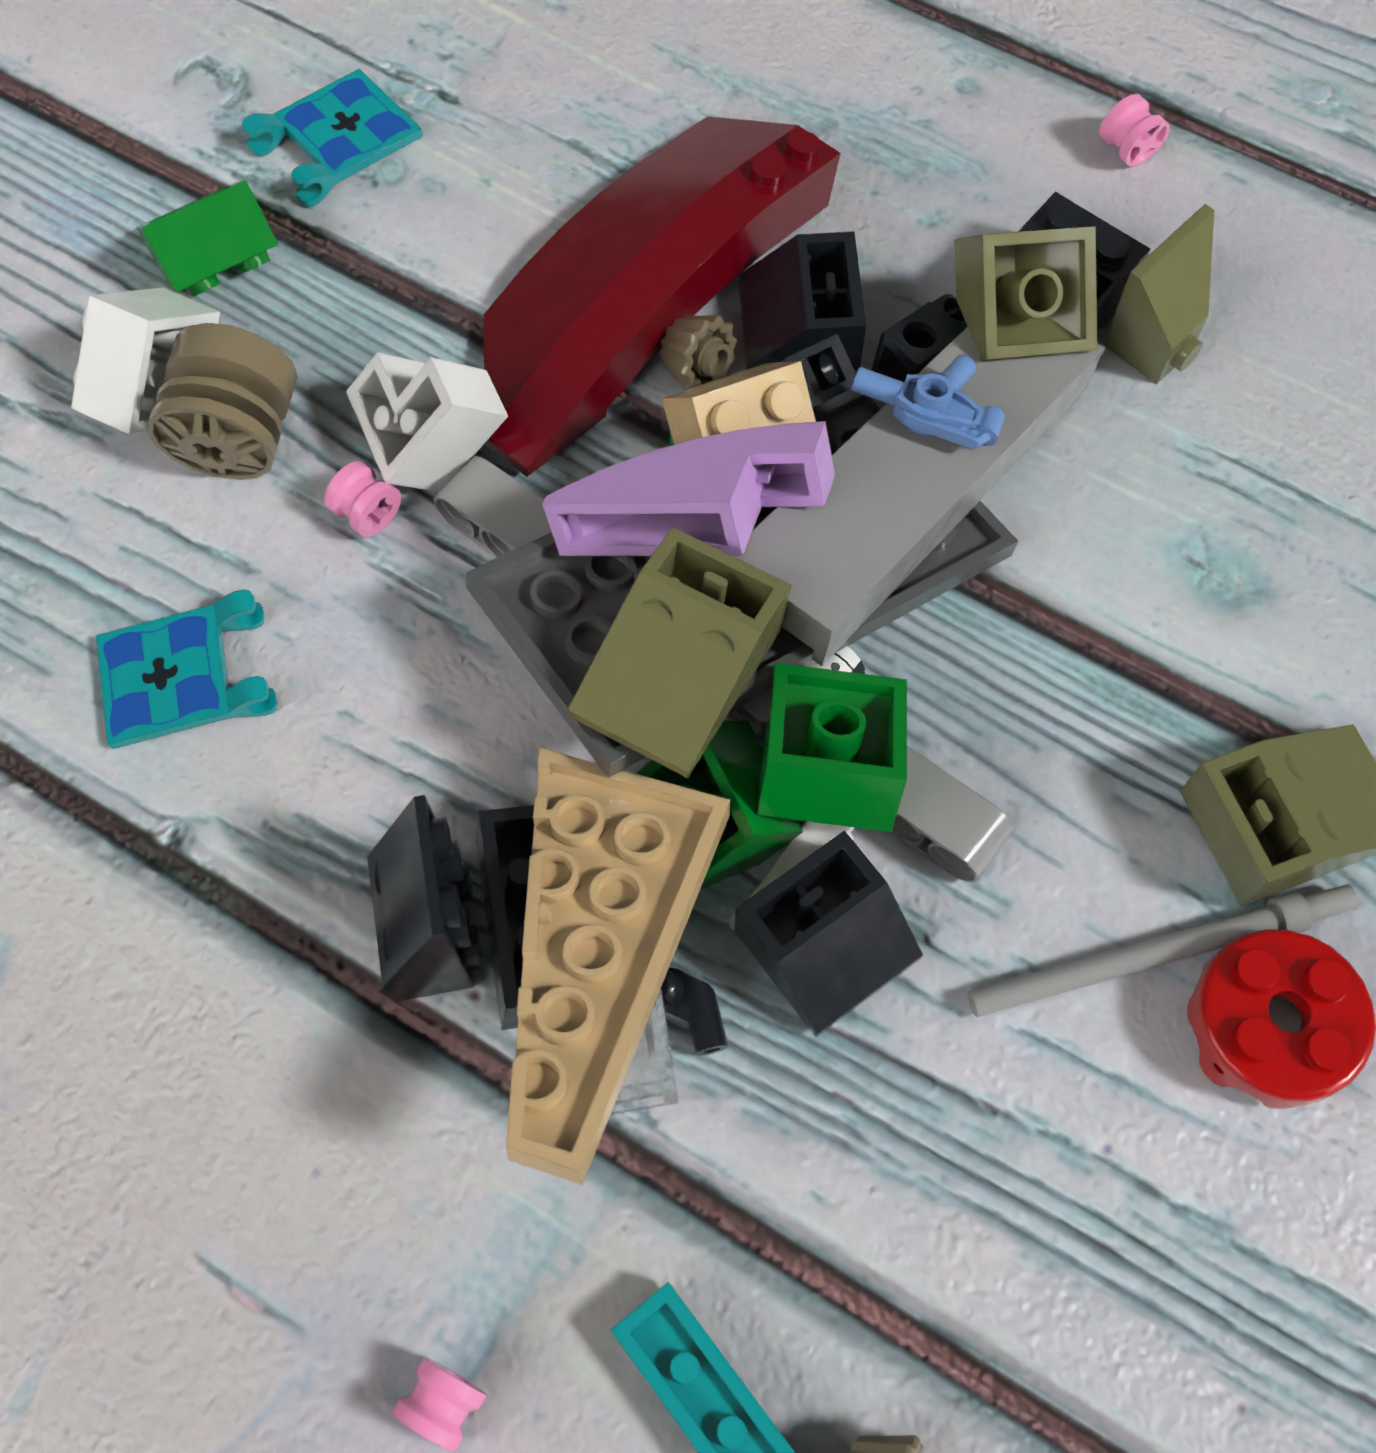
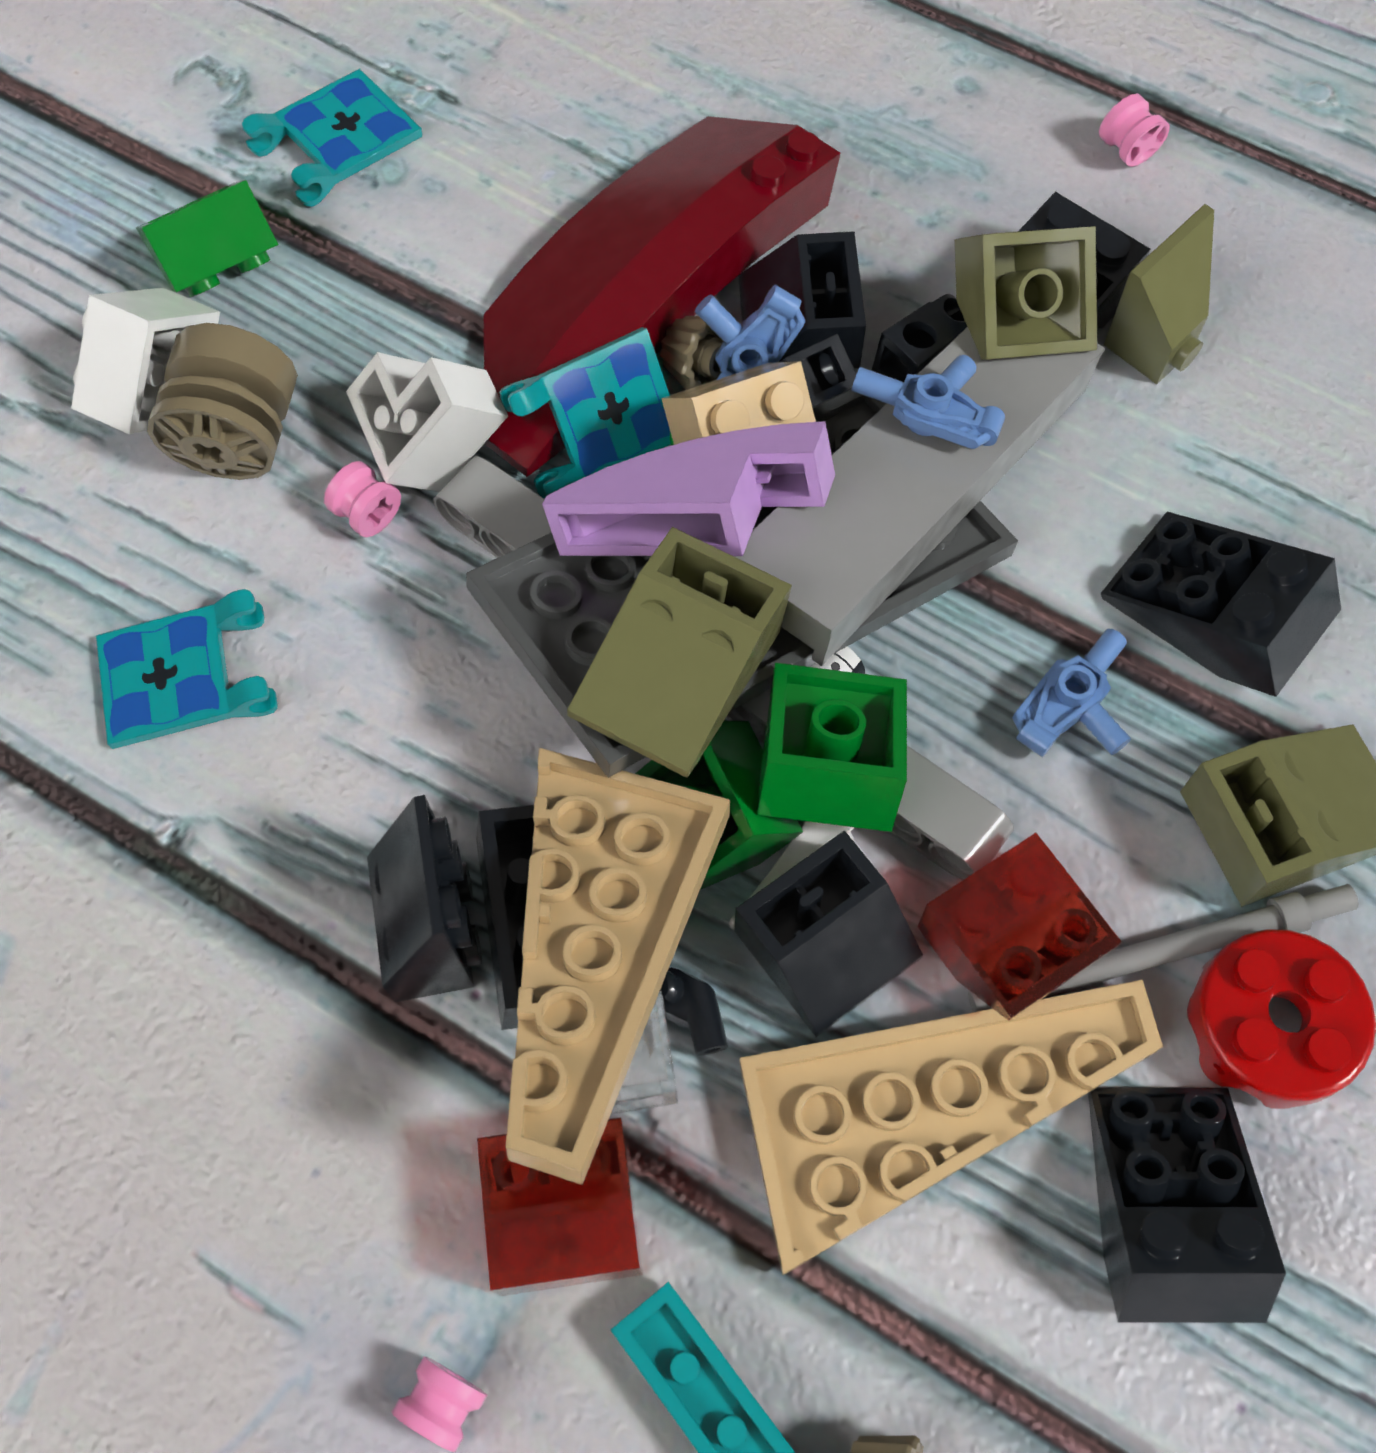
(553, 1230): none -> clear red slope
(602, 405): none -> teal flag
(757, 339): none -> medium blue piece
(895, 1110): none -> tan wing
(1016, 928): none -> clear red slope
(1073, 694): none -> medium blue piece
(1181, 1208): none -> black slope
(1228, 599): none -> black slope

